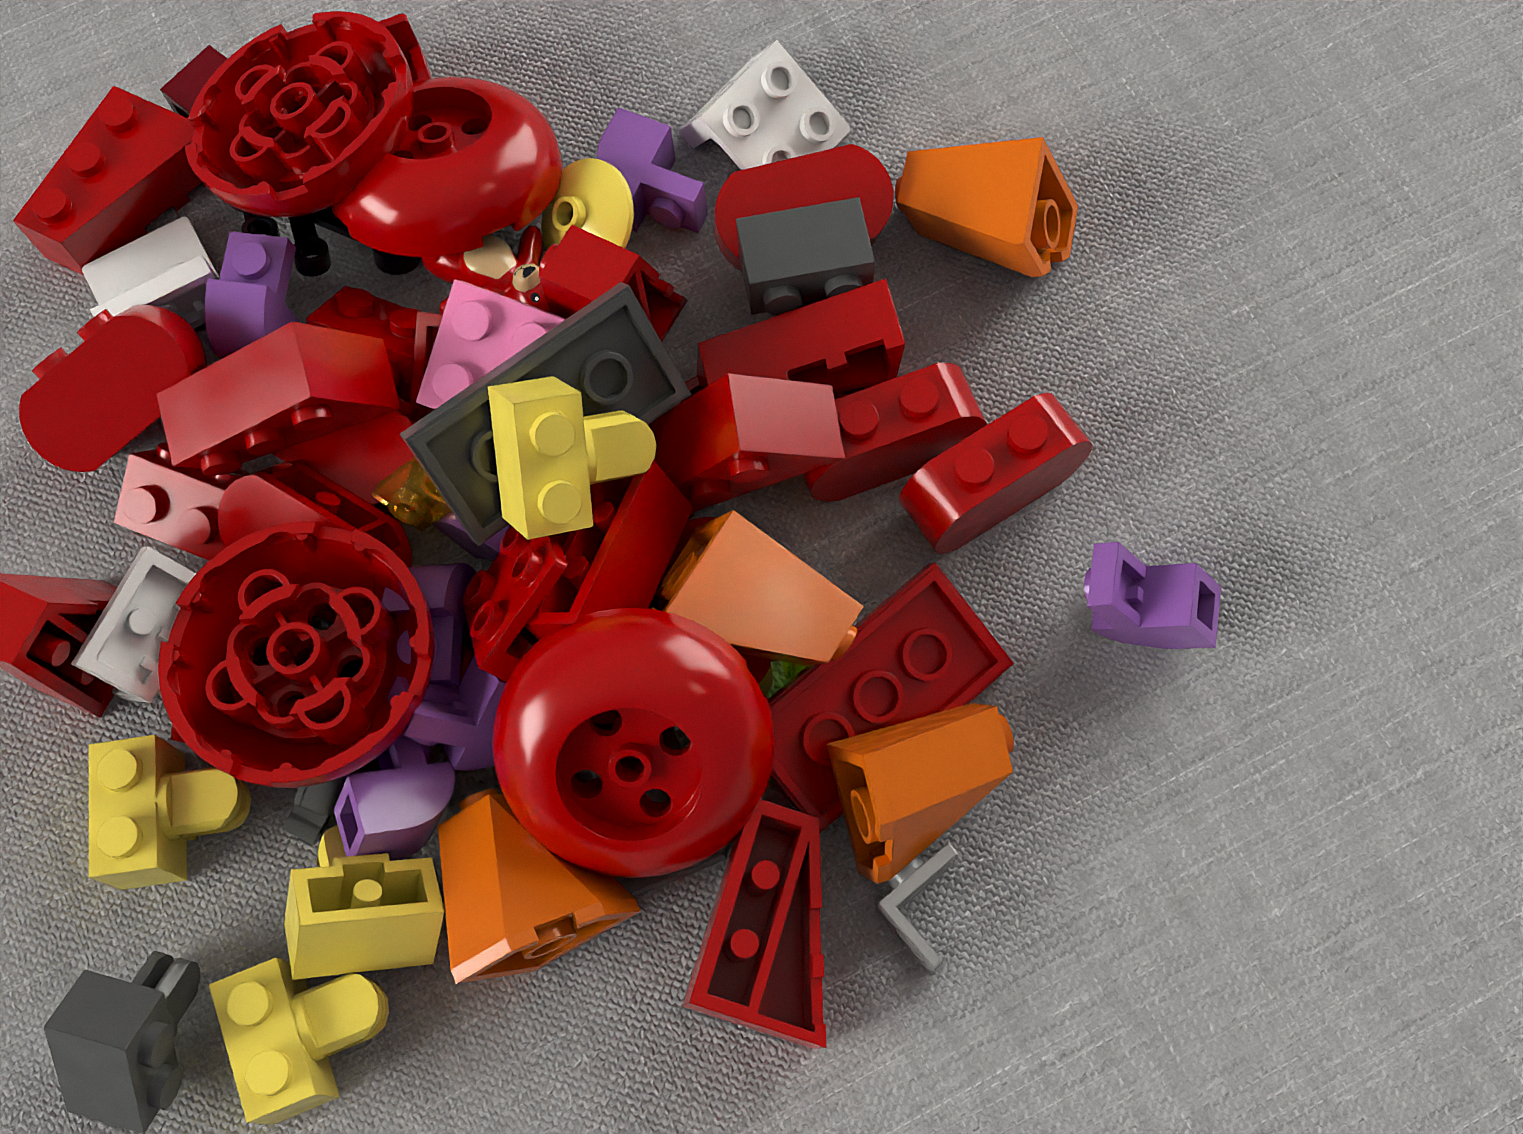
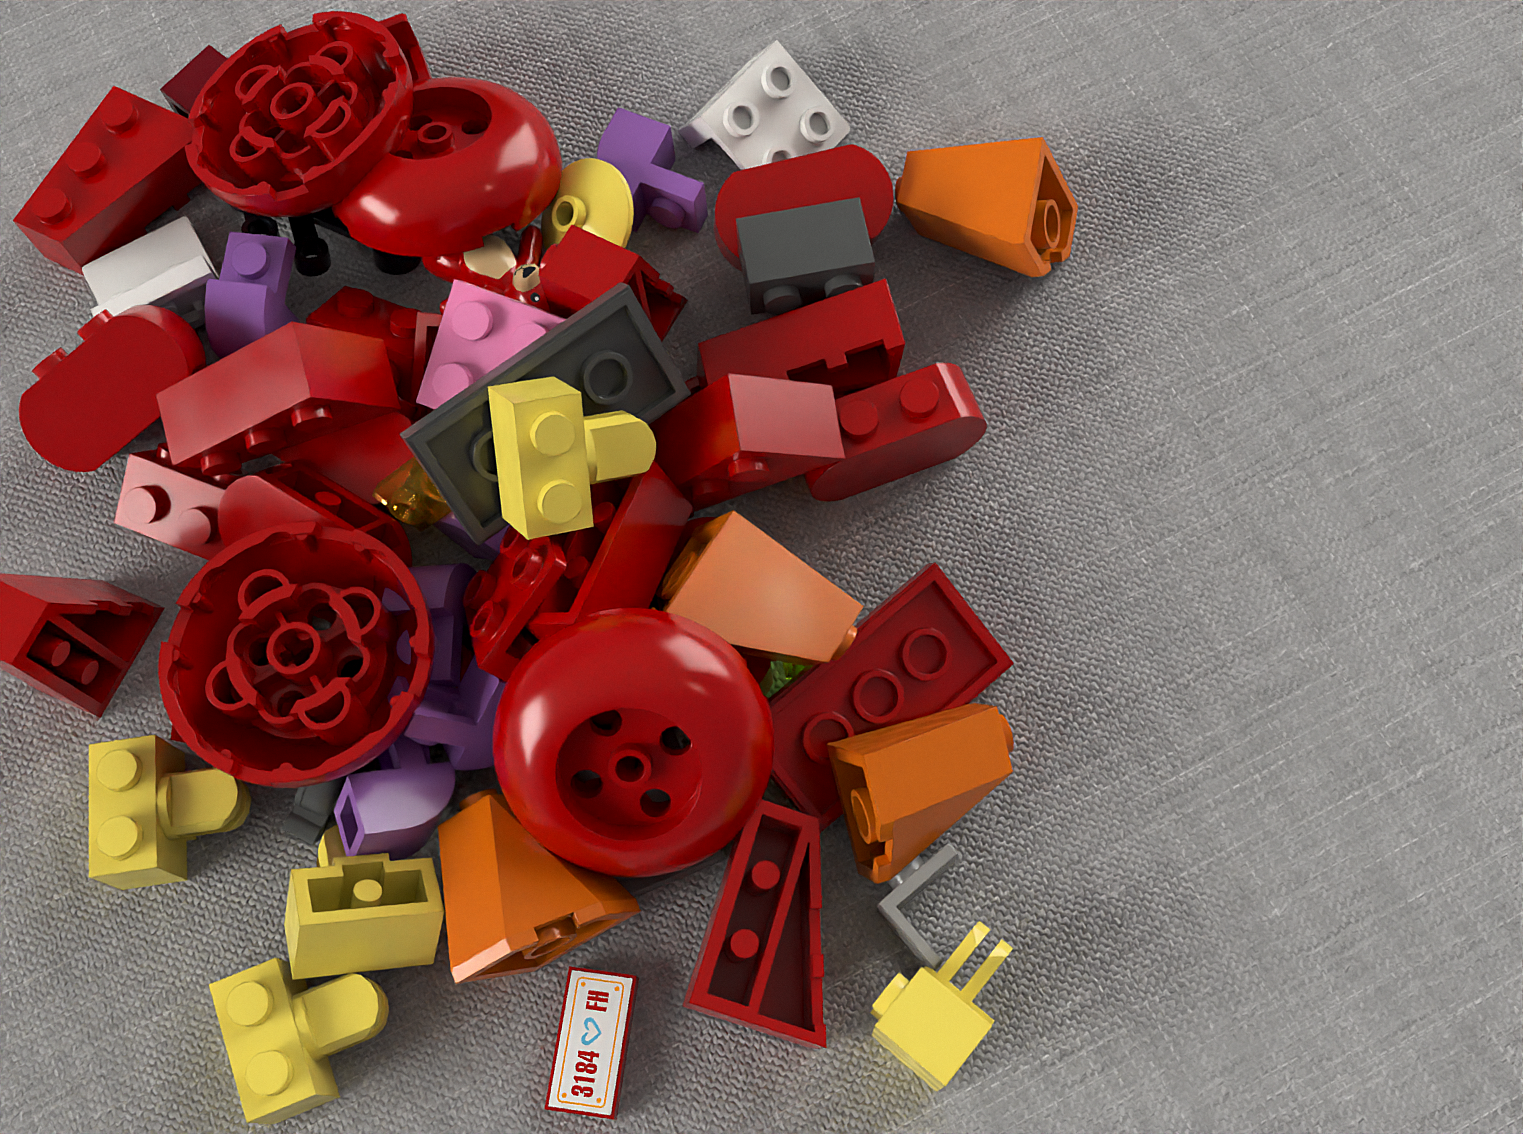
(117, 1041): dark grey brick -> none
(130, 630): white bracket -> none
(592, 1043): none -> white tile
(932, 1021): none -> light yellow brick
(994, 473): red brick -> none
(1151, 604): medium lavender brick -> none

